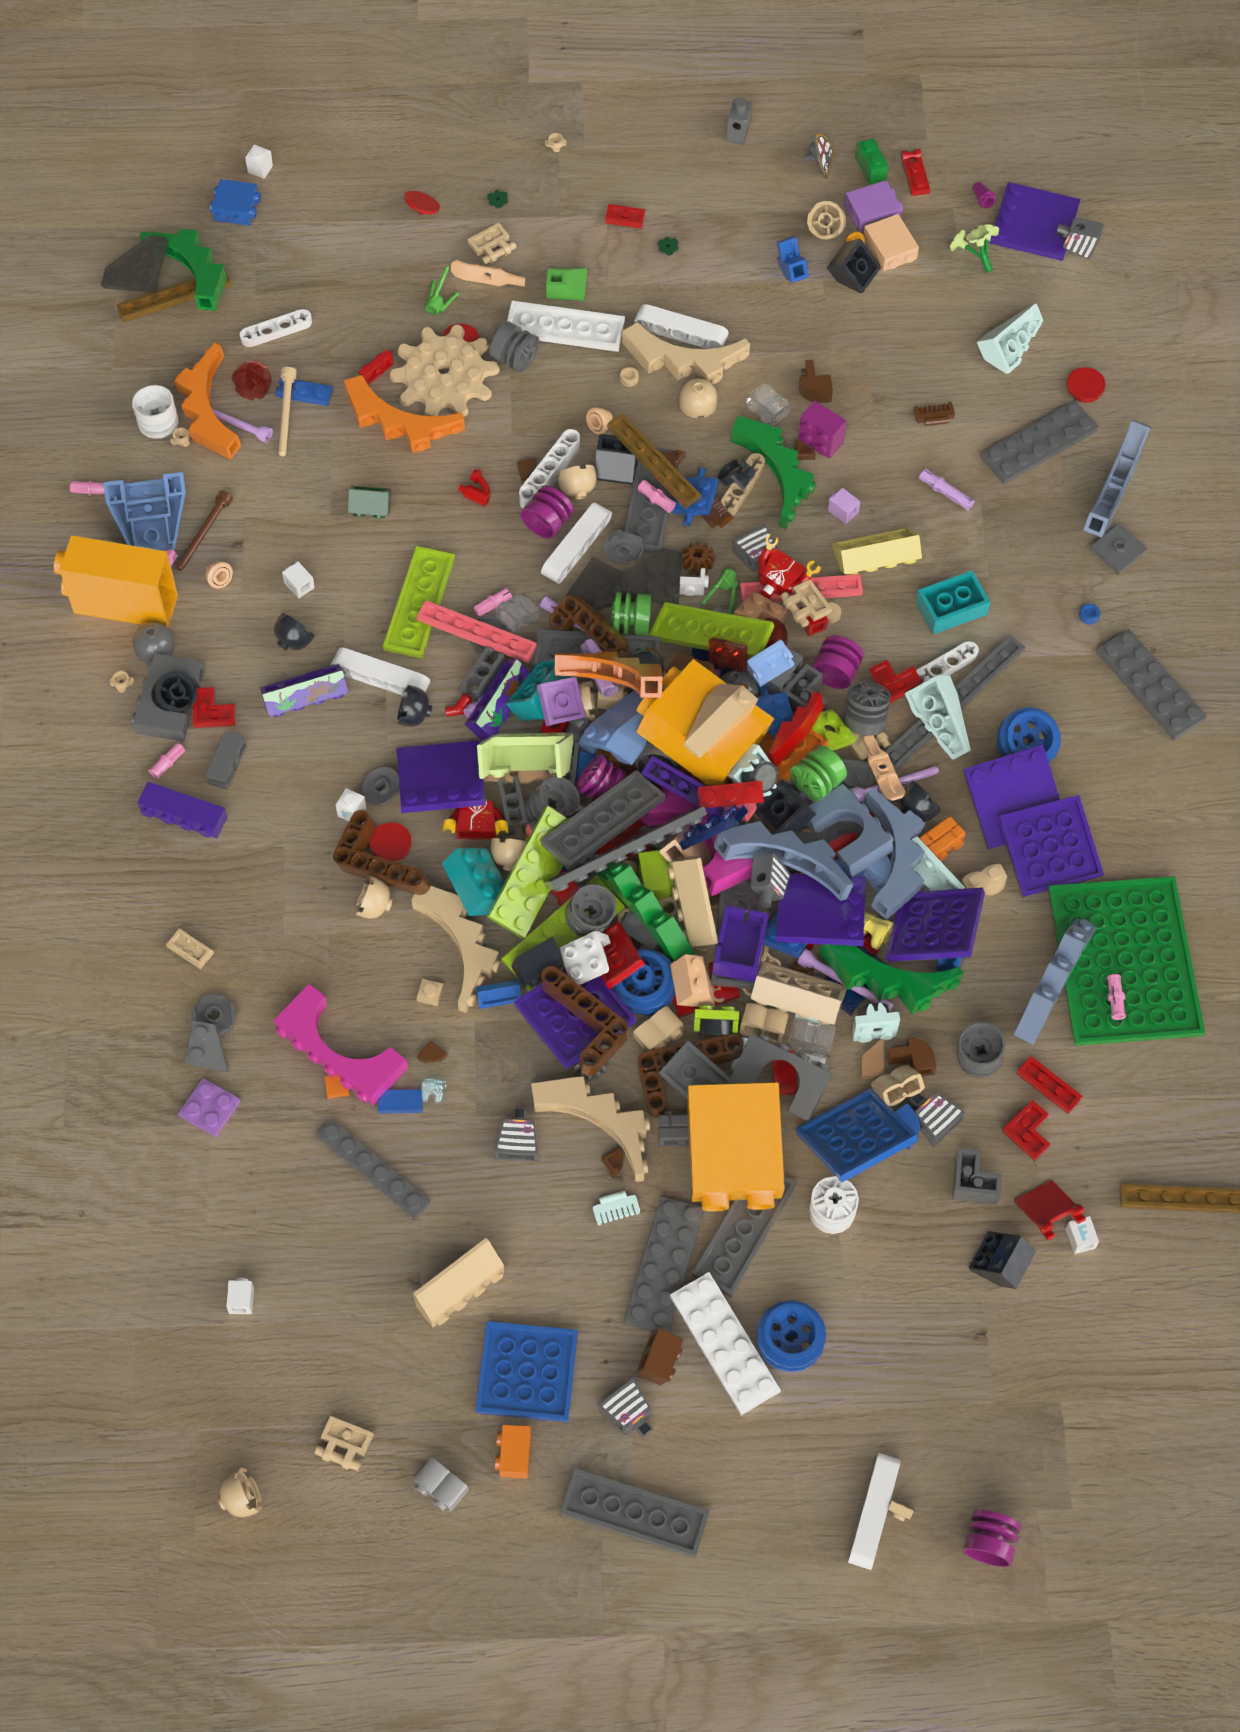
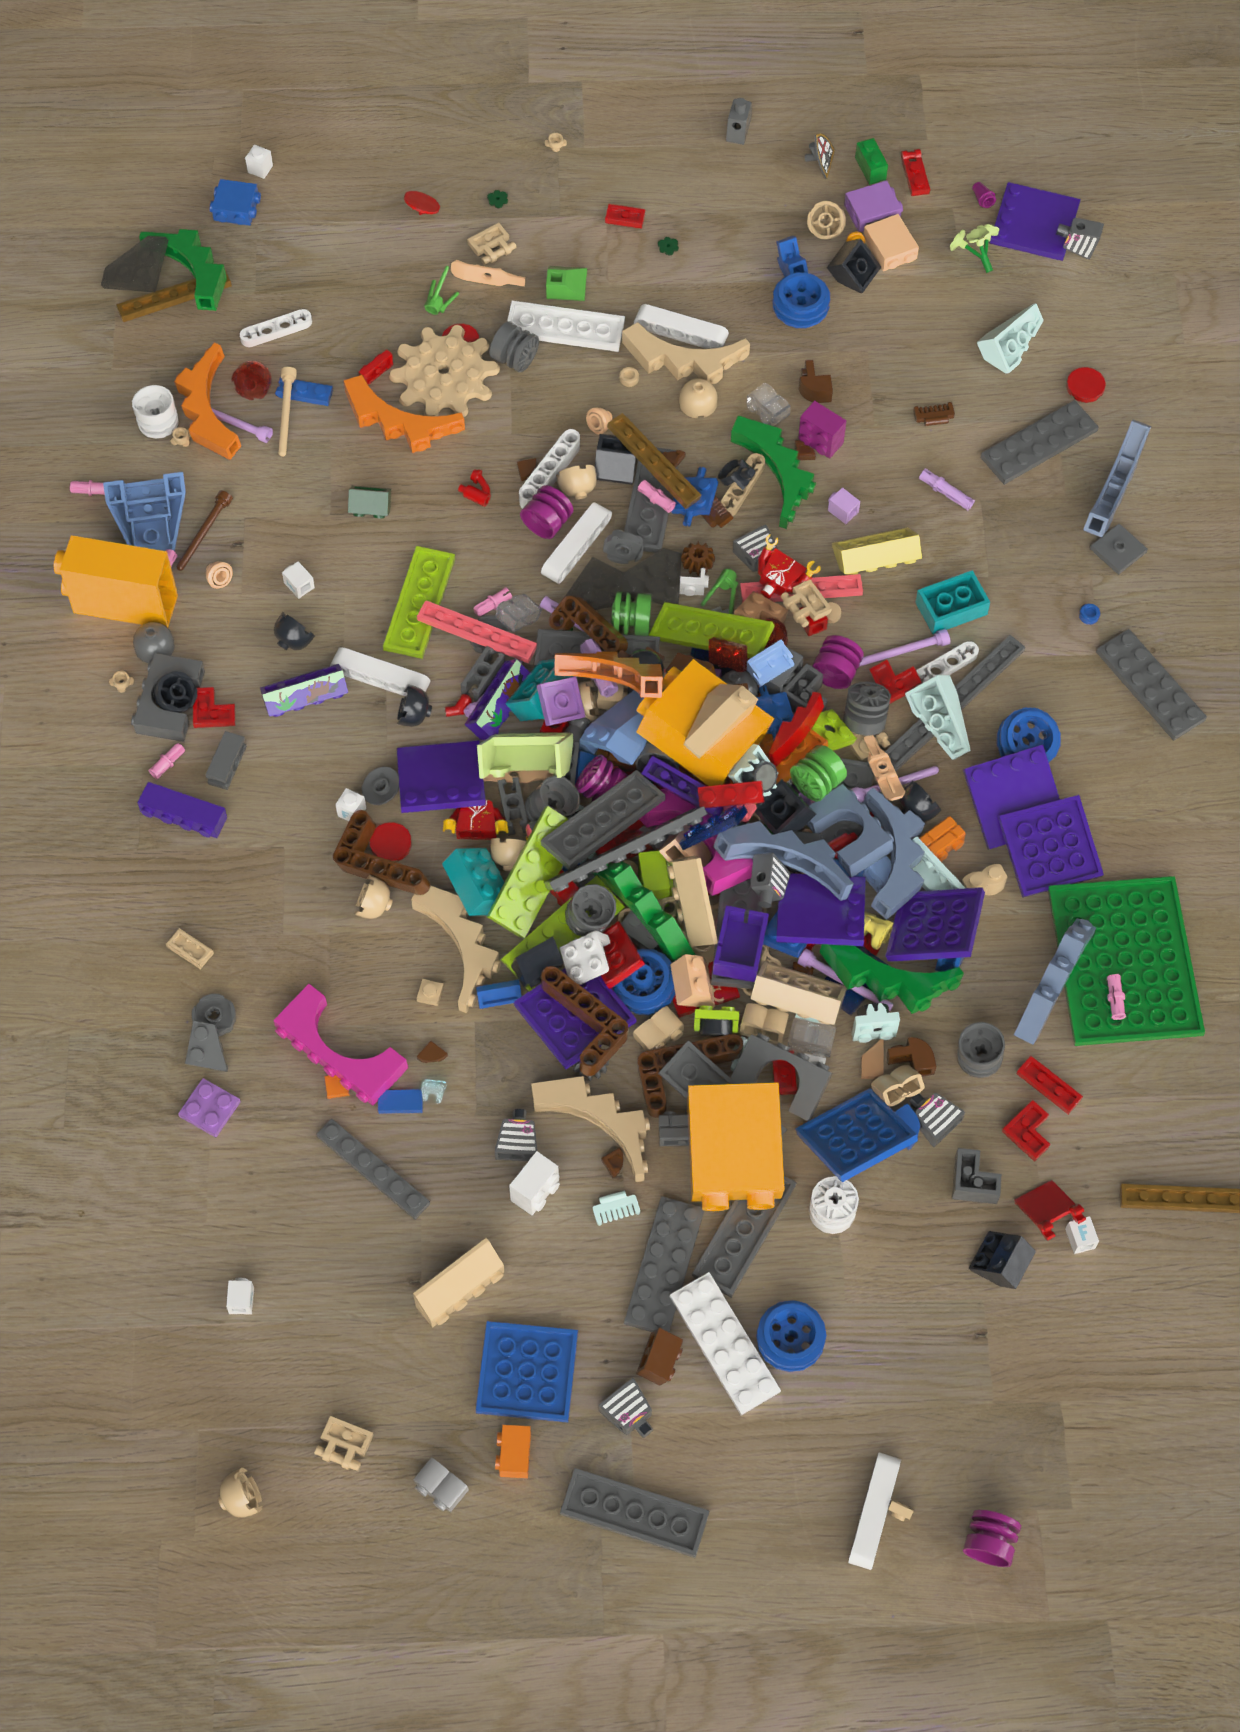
(535, 1183): none -> white brick
(801, 309): none -> blue wheel
(940, 638): none -> lavender piece

